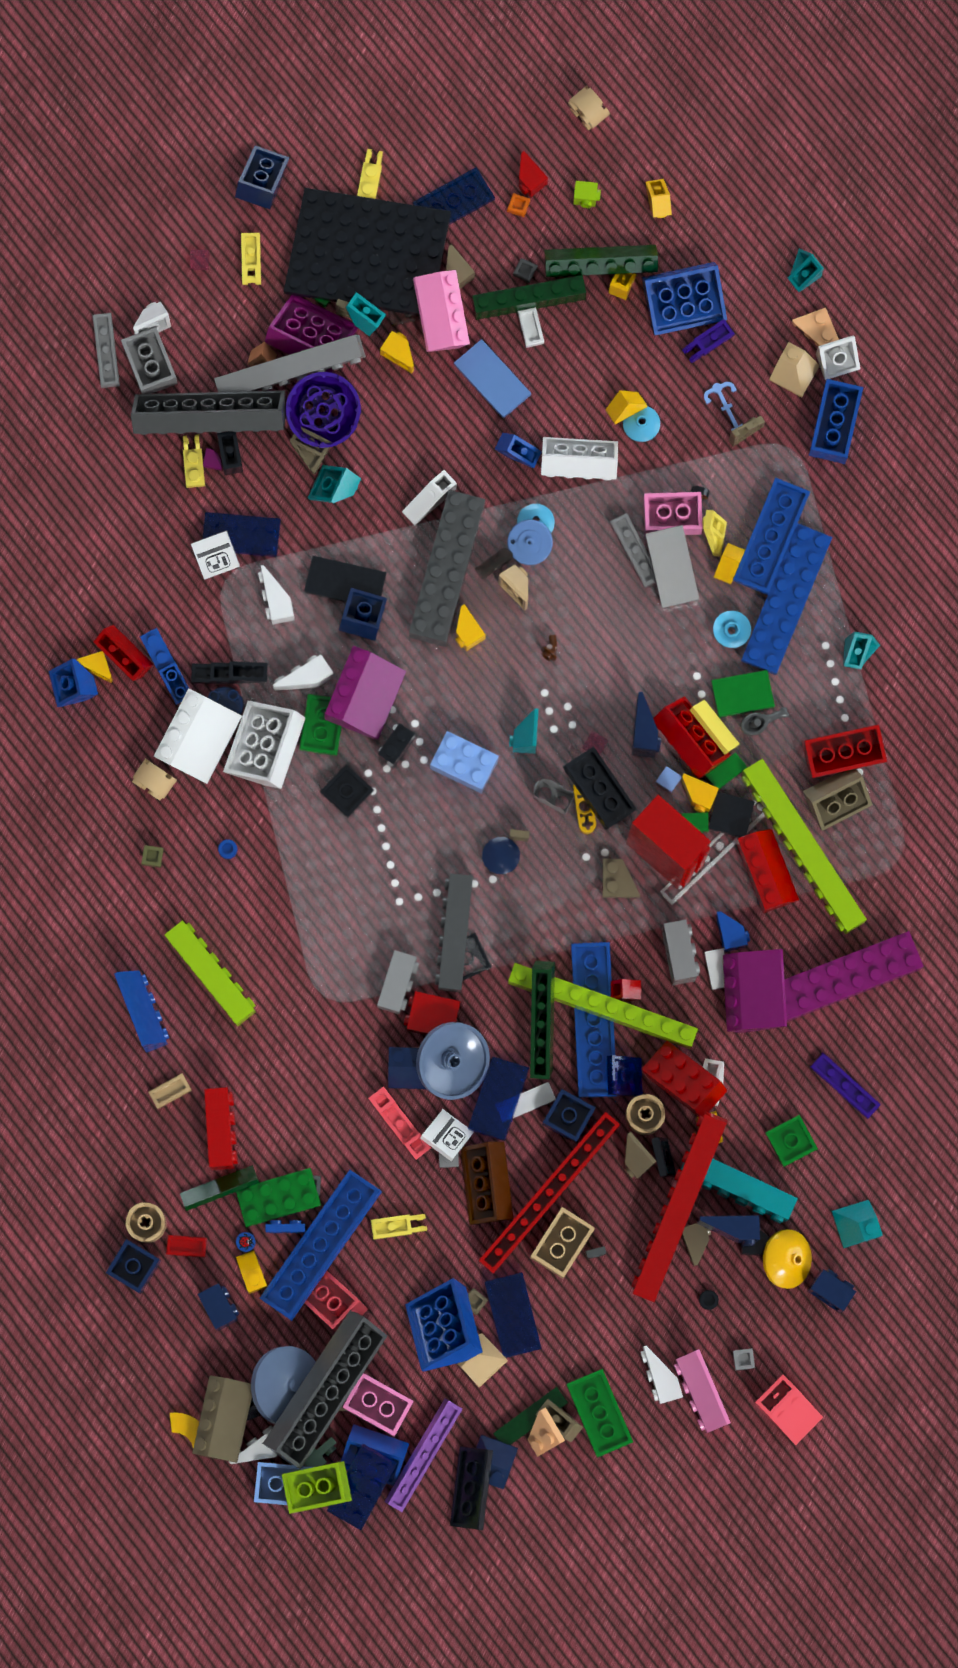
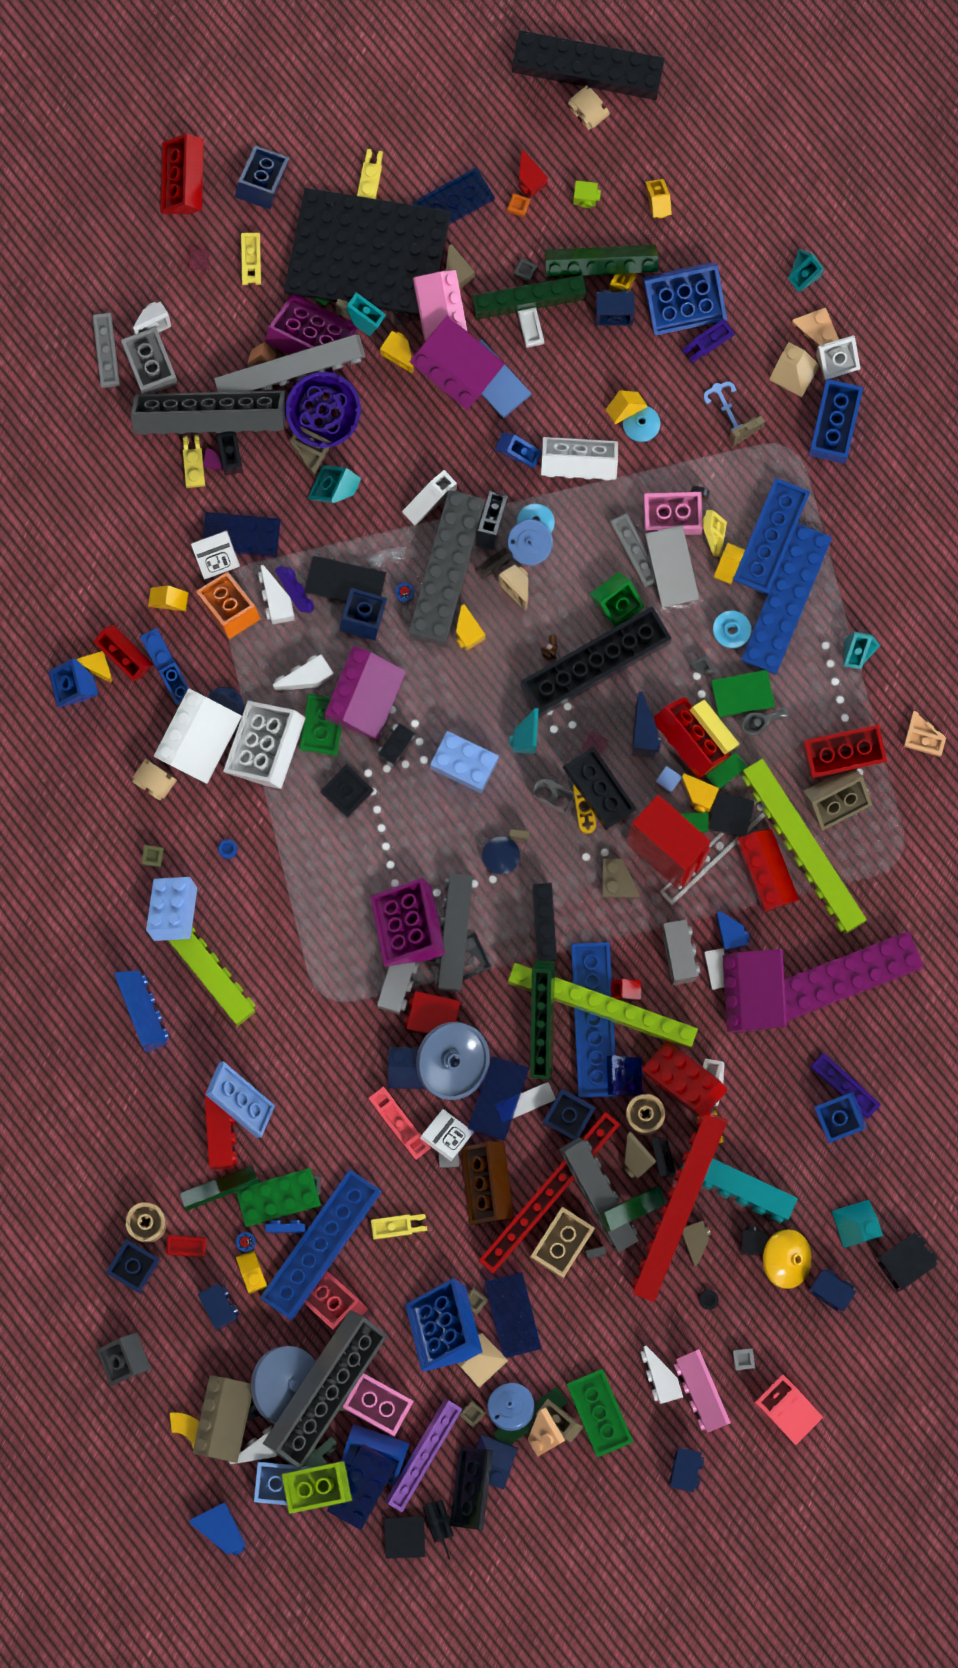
(123, 1359): none -> dark grey slope
(168, 598): none -> yellow slope
(170, 1091): tan tile -> none
(171, 908): none -> light blue brick
(182, 175): none -> red slope
(221, 1529): none -> blue slope
(228, 605): none -> orange slope
(229, 673): black slope -> none
(240, 1099): none -> medium blue tile
(294, 589): none -> dark purple hinge
(380, 558): none -> clear slope
(404, 592): none -> tile
(404, 1537): none -> black tile
(407, 923): none -> magenta slope
(438, 1522): none -> black piece
(456, 362): none -> magenta slope
(472, 1414): none -> dark tan tile
(491, 520): none -> black slope
(511, 1406): none -> medium blue wheel
(544, 922): none -> black brick
(587, 65): none -> black brick
(596, 661): none -> black brick
(596, 1190): none -> dark grey brick
(614, 308): none -> dark blue brick
(617, 599): none -> green slope
(632, 1208): none -> dark green tile
(685, 1470): none -> dark blue brick
(702, 666): none -> dark grey tile
(736, 1228): dark blue slope -> none
(791, 1141): green plate -> none
(841, 1117): none -> blue brick
(907, 1261): none -> black slope
(924, 737): none -> light nougat wing

